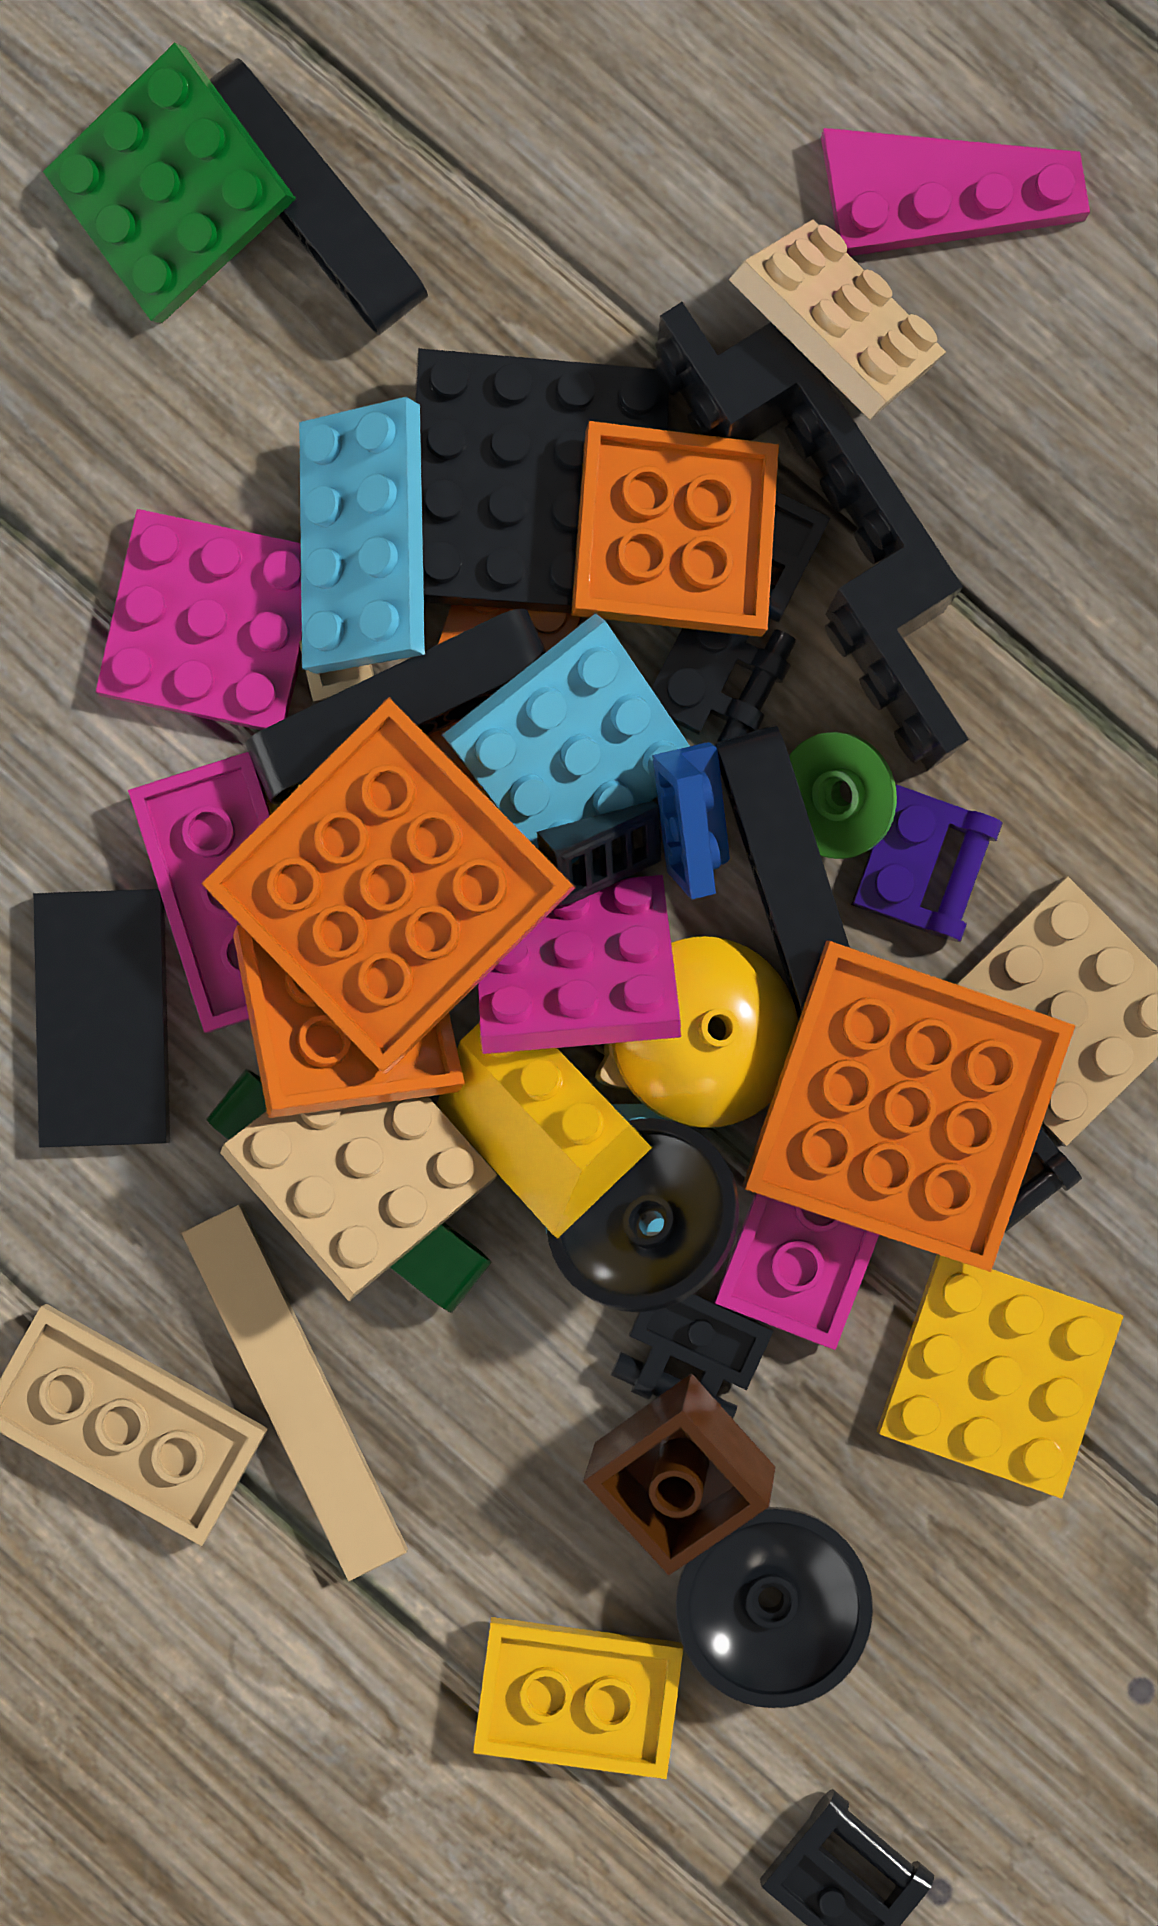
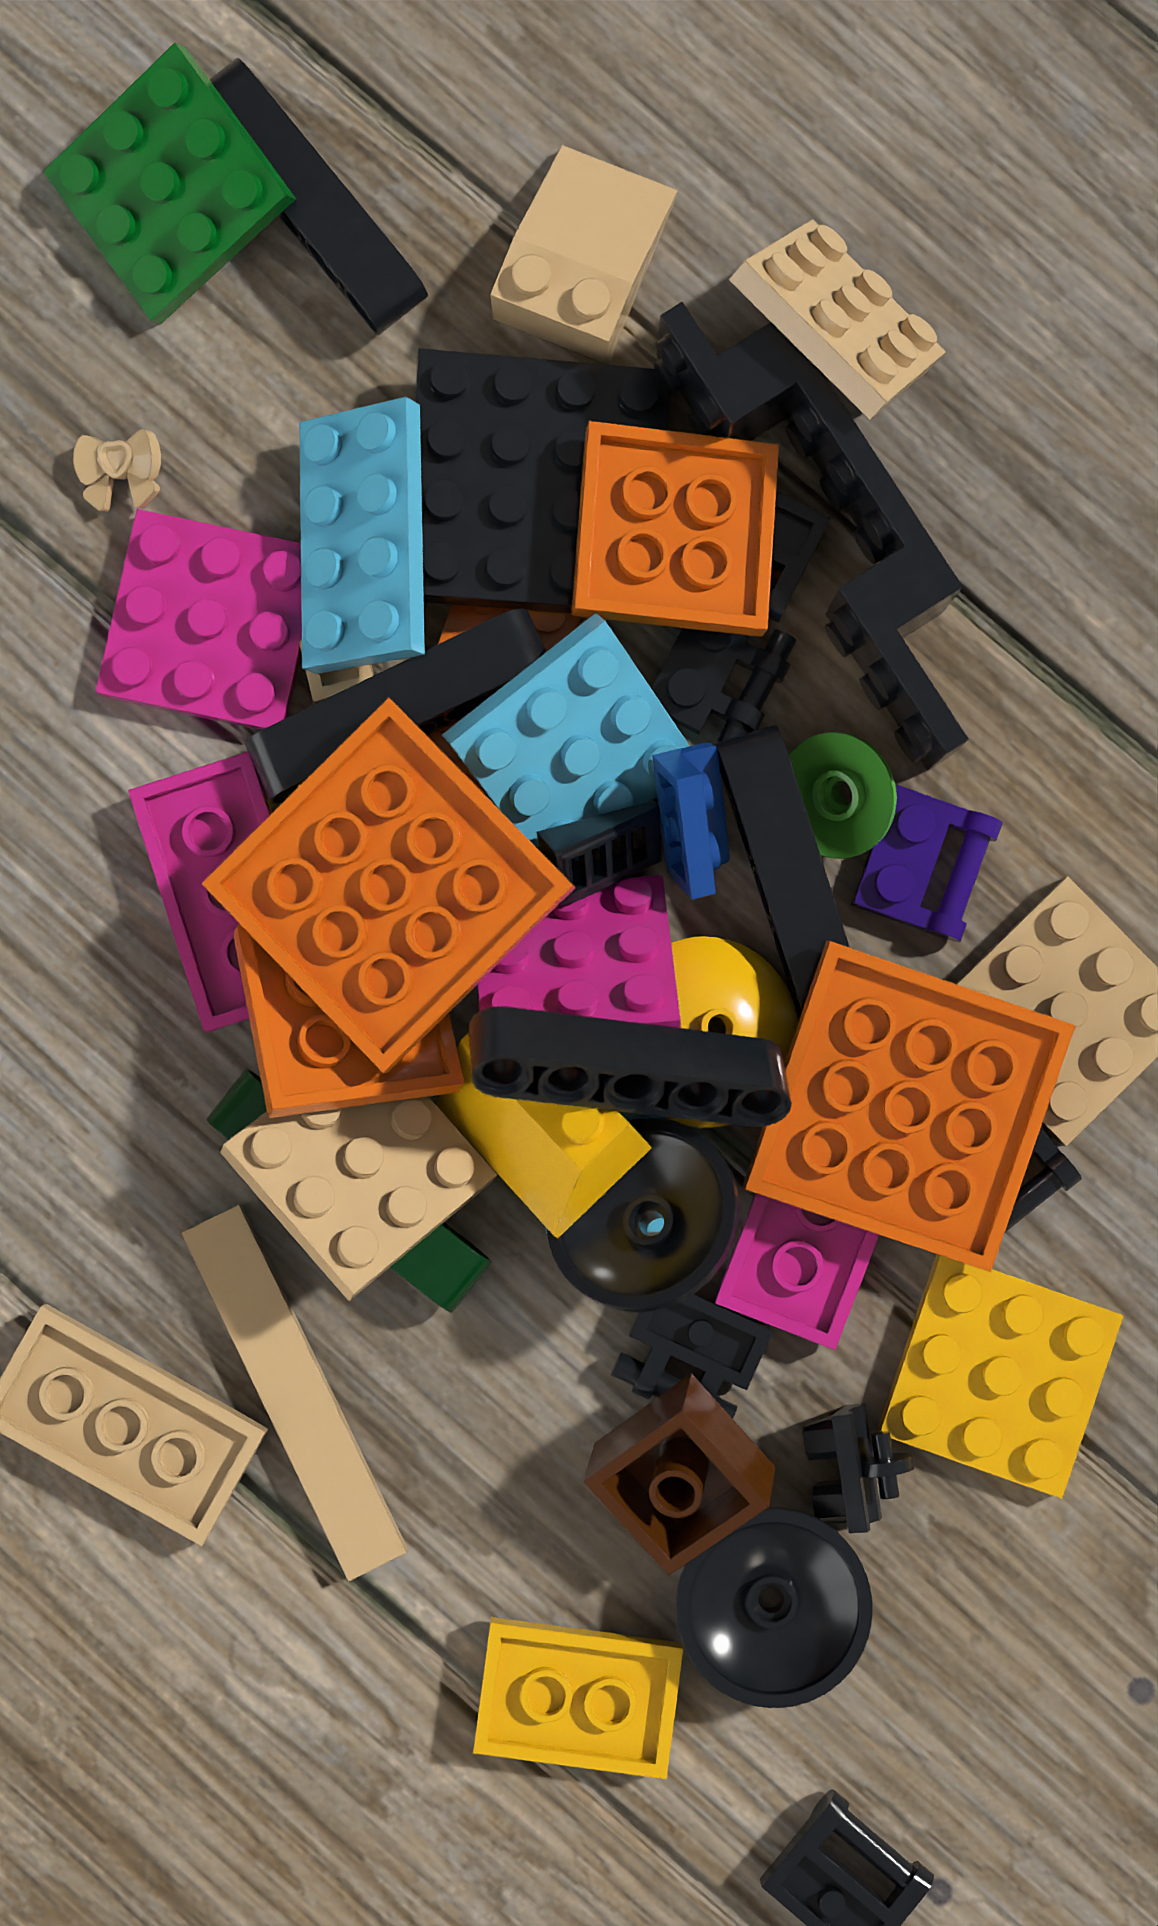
(101, 462): none -> tan piece
(101, 1018): black tile -> none
(581, 254): none -> tan slope
(628, 1067): none -> black beam
(856, 1495): none -> black hips
(936, 190): dark pink wing -> none

